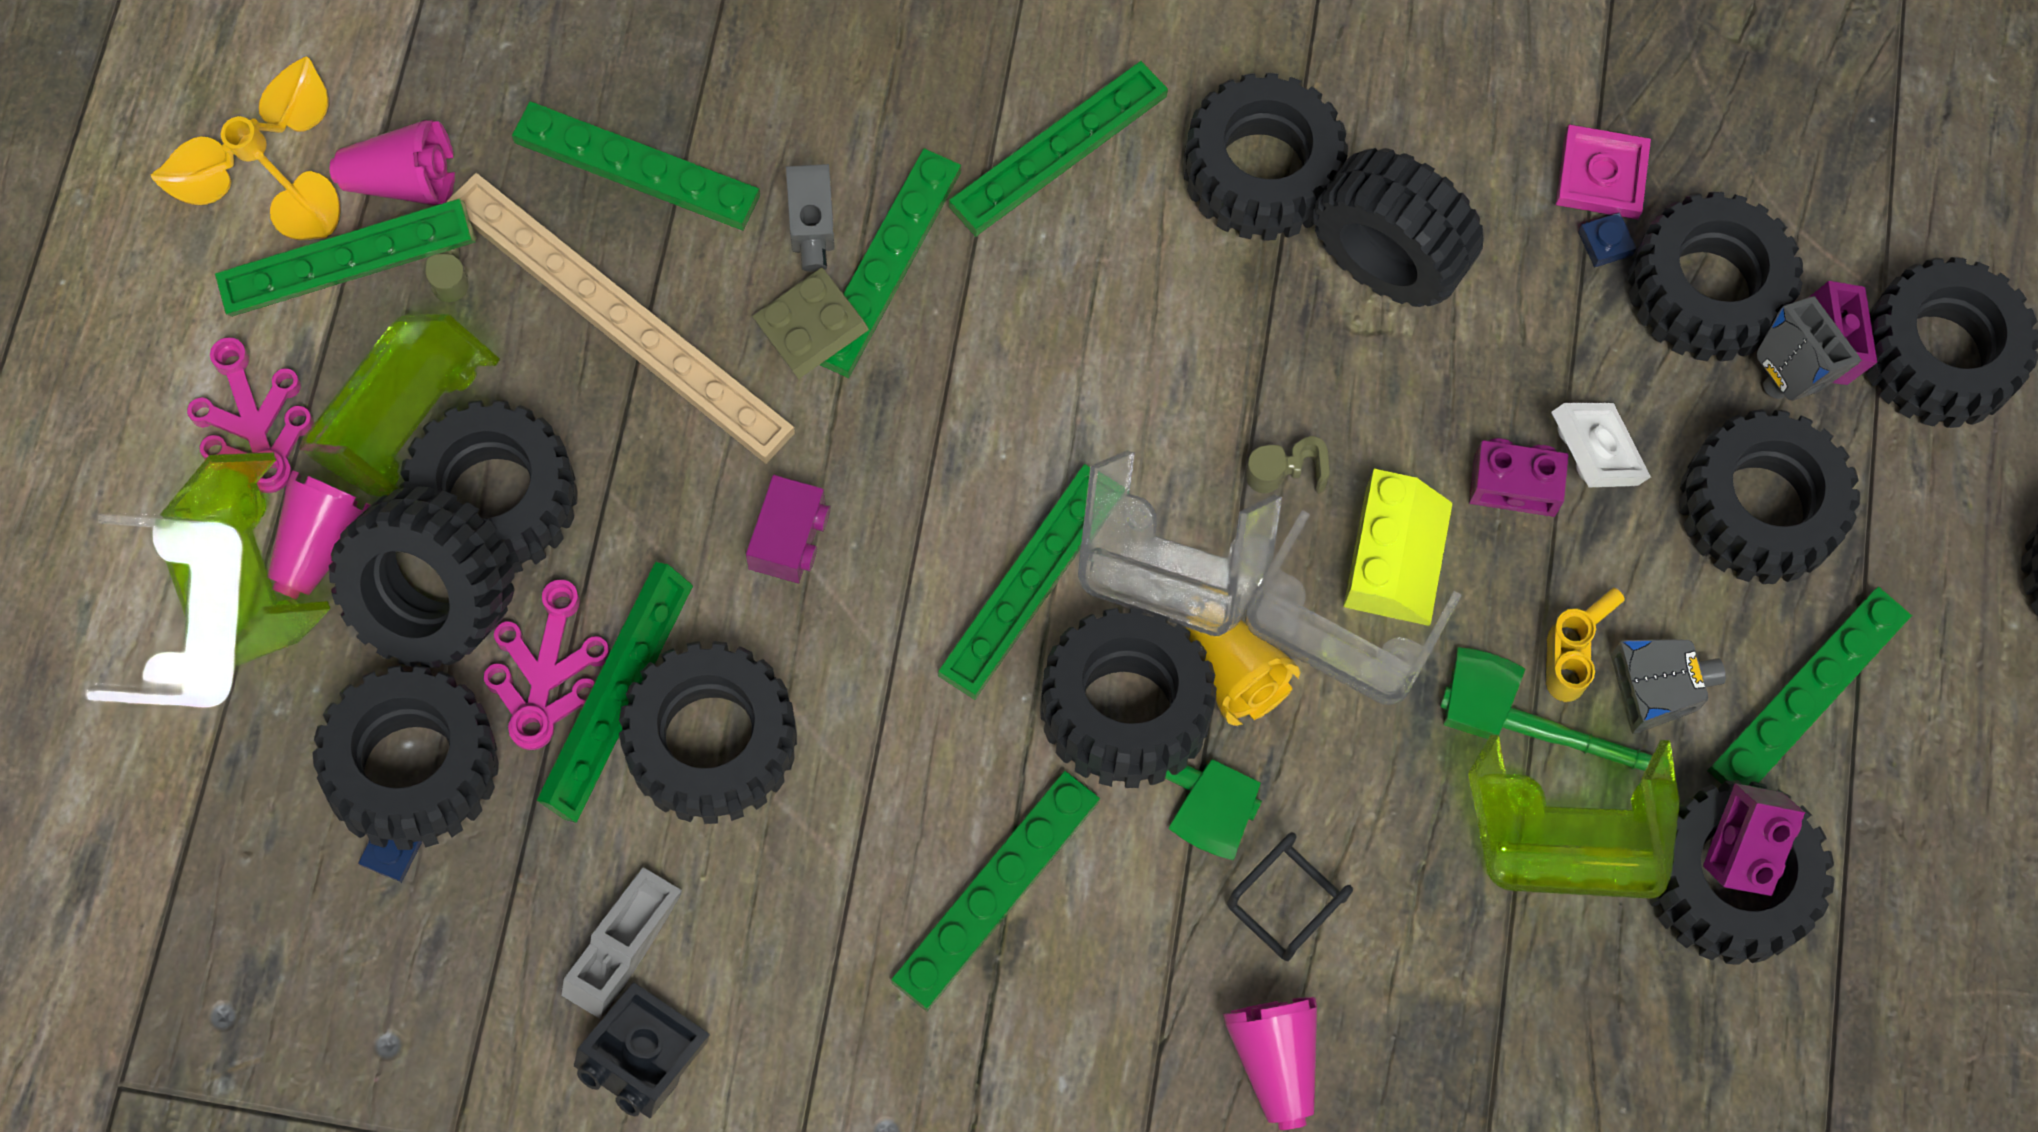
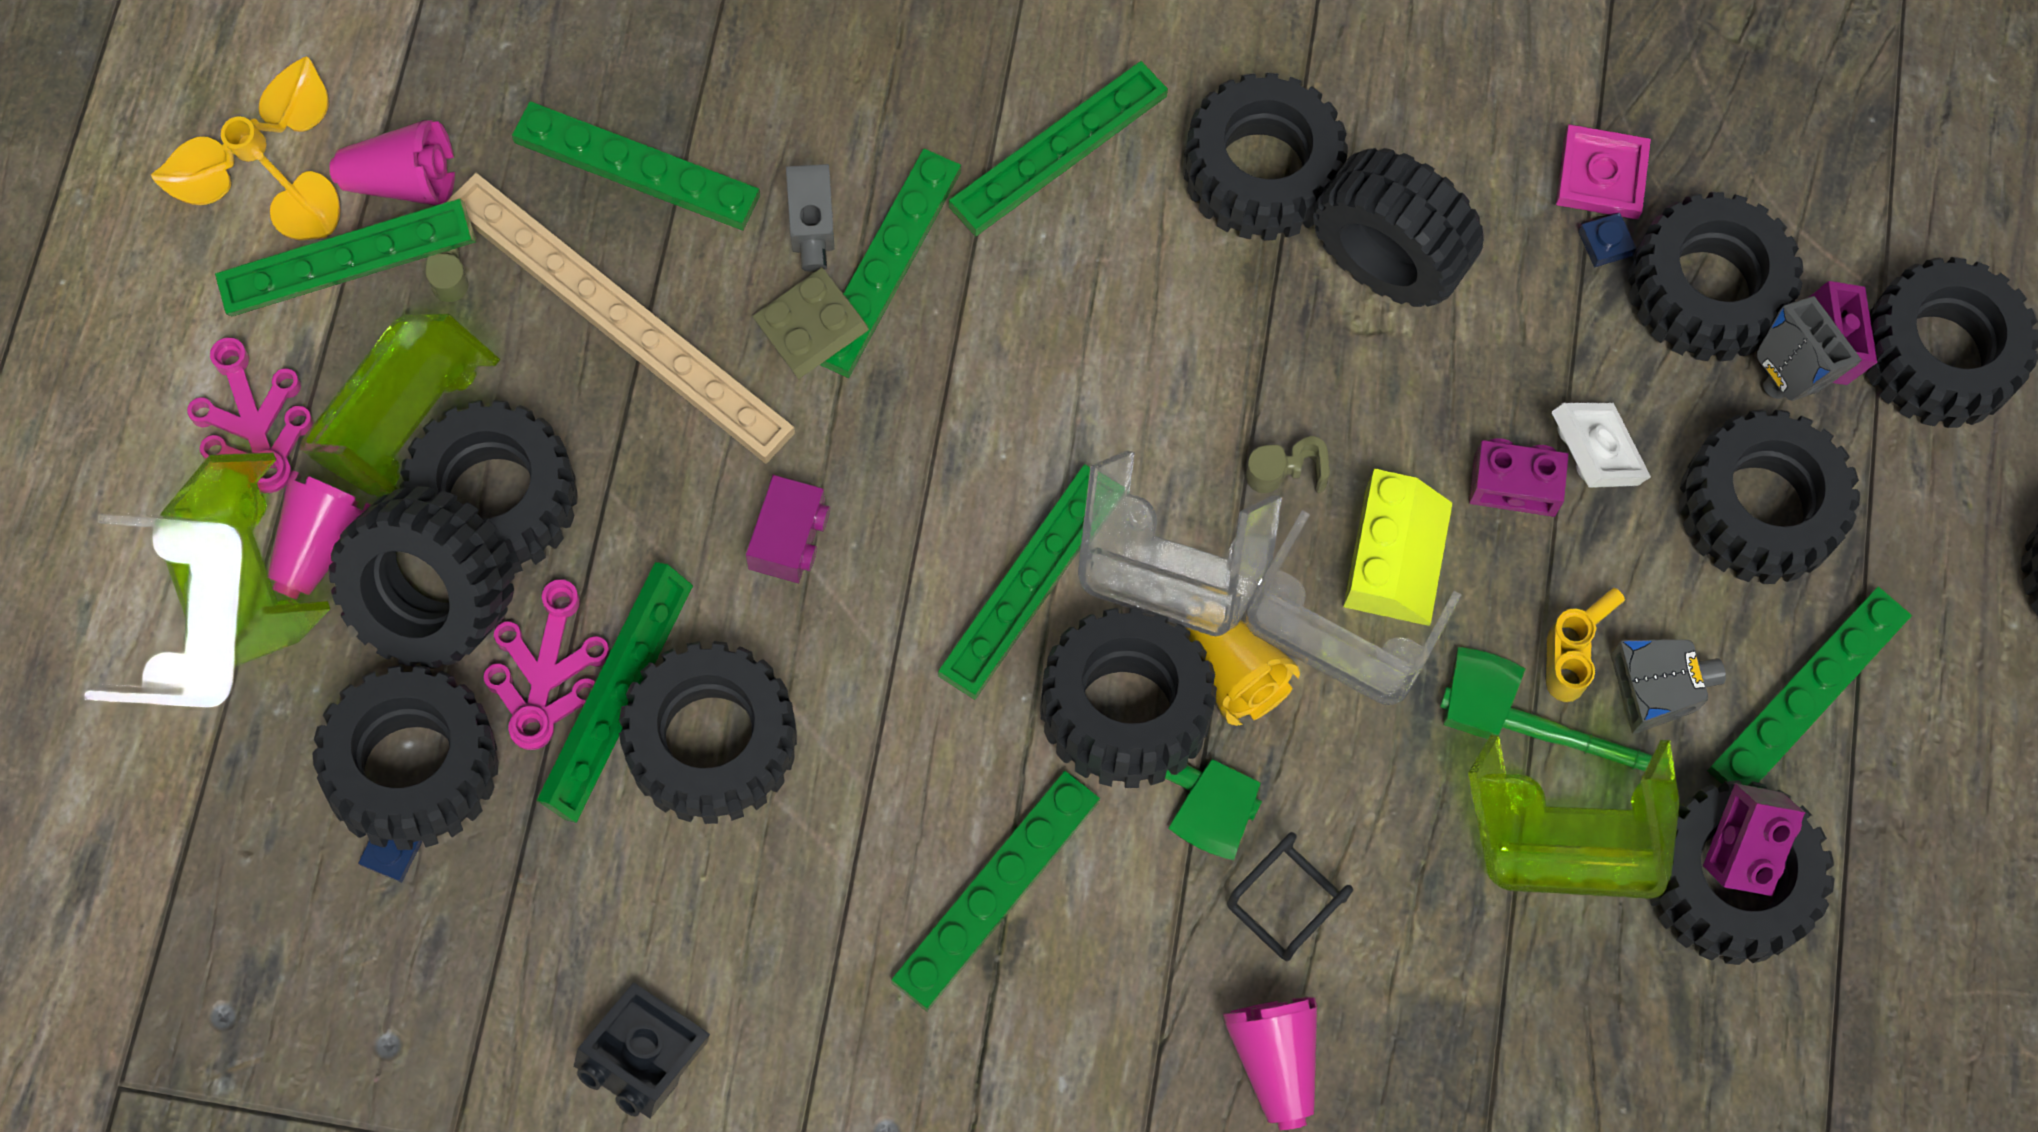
(620, 943): light grey slope -> none

